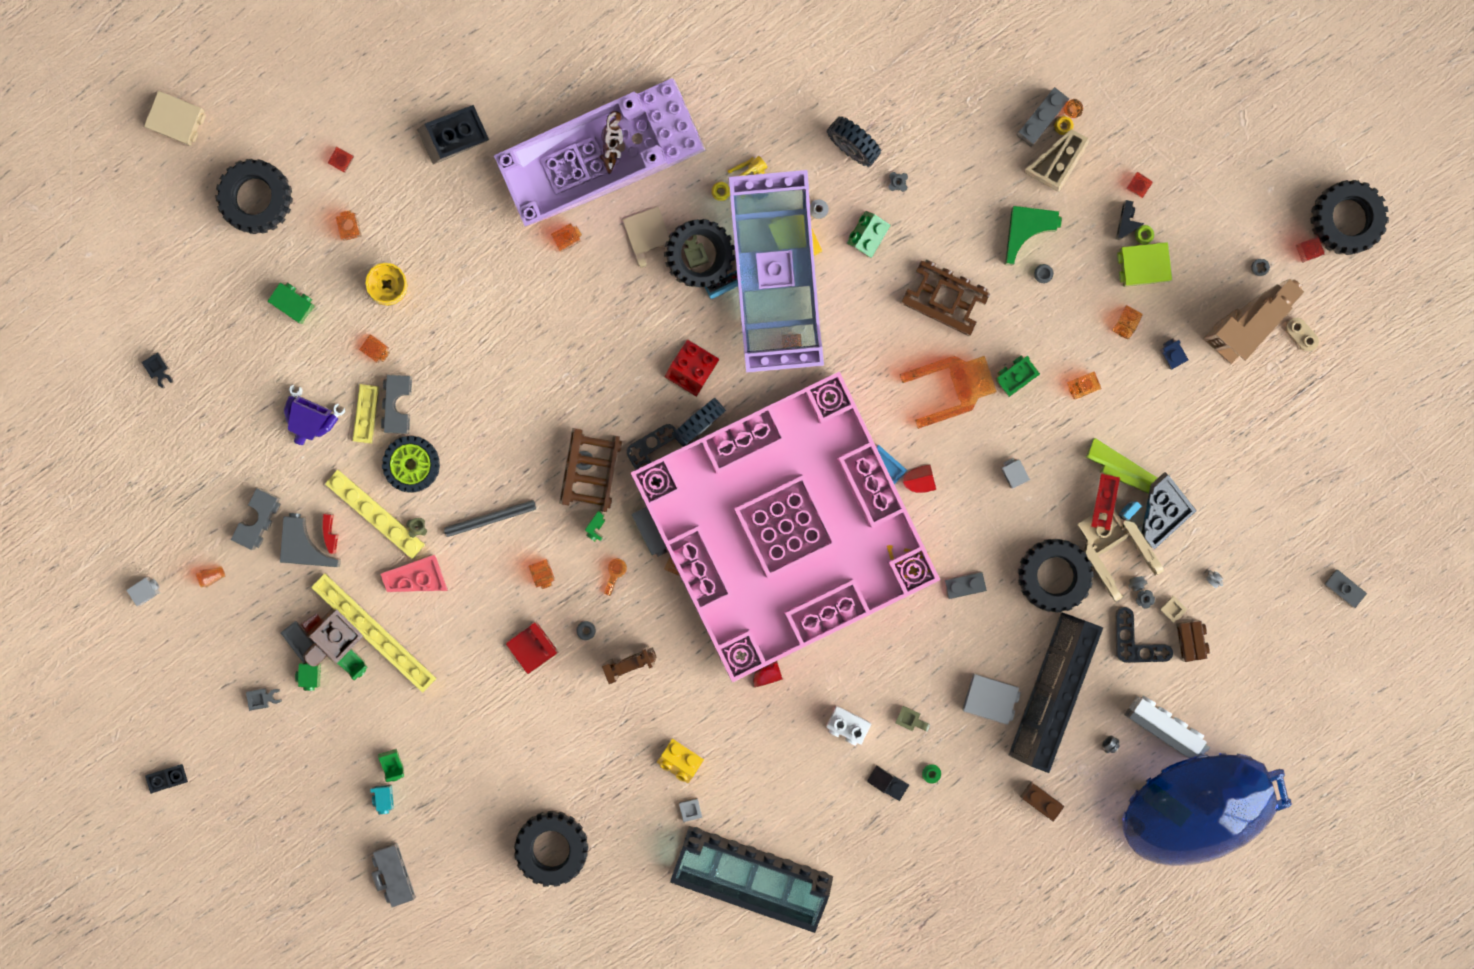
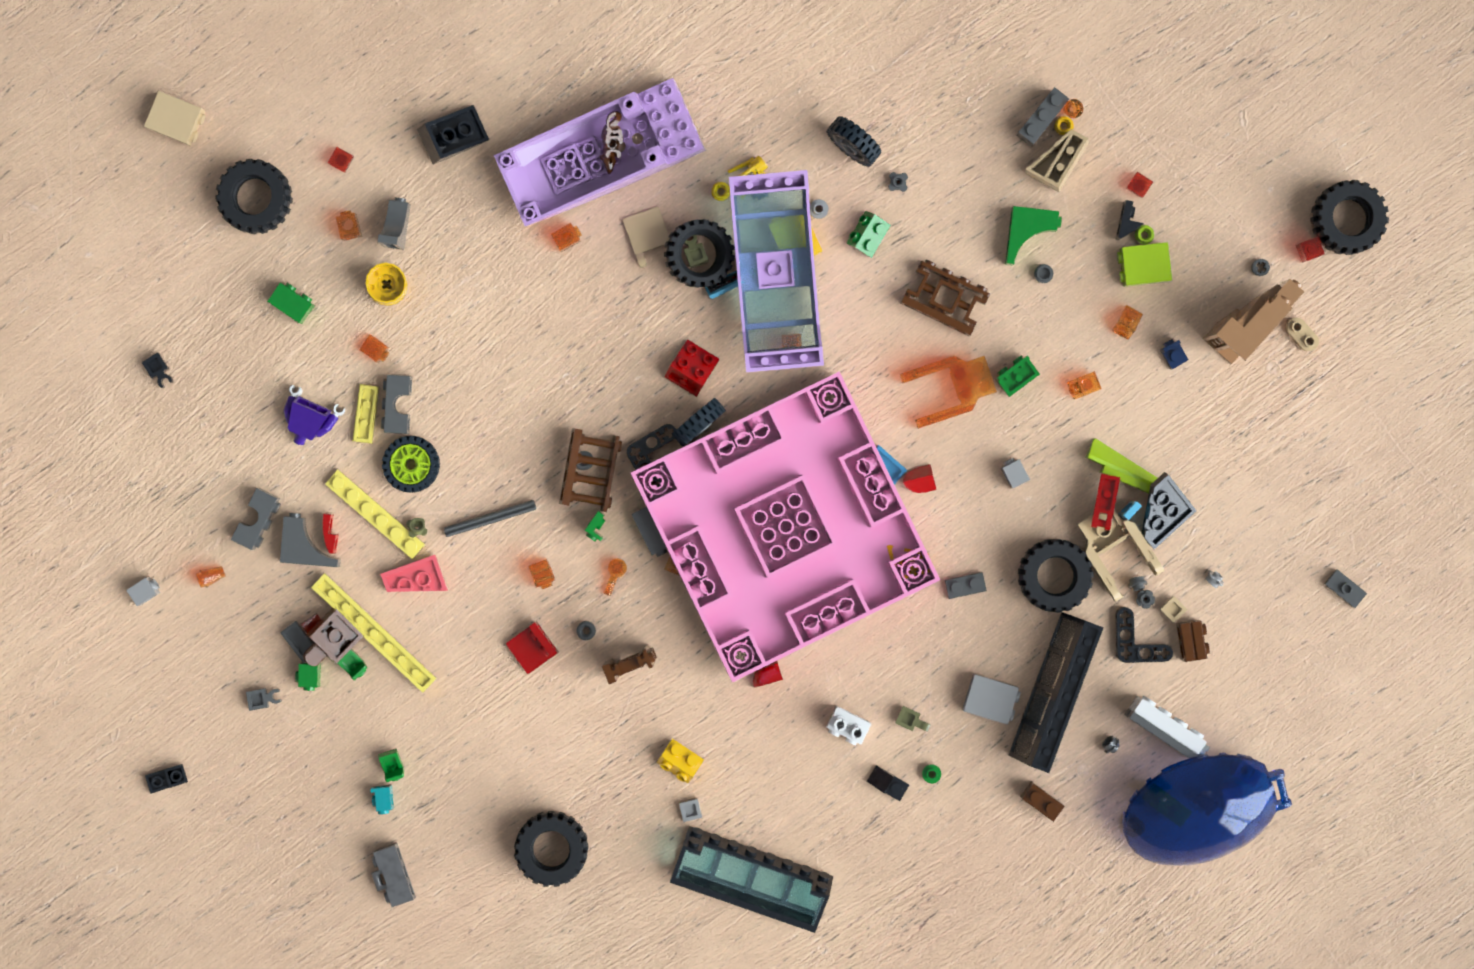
(395, 225): none -> dark grey arch

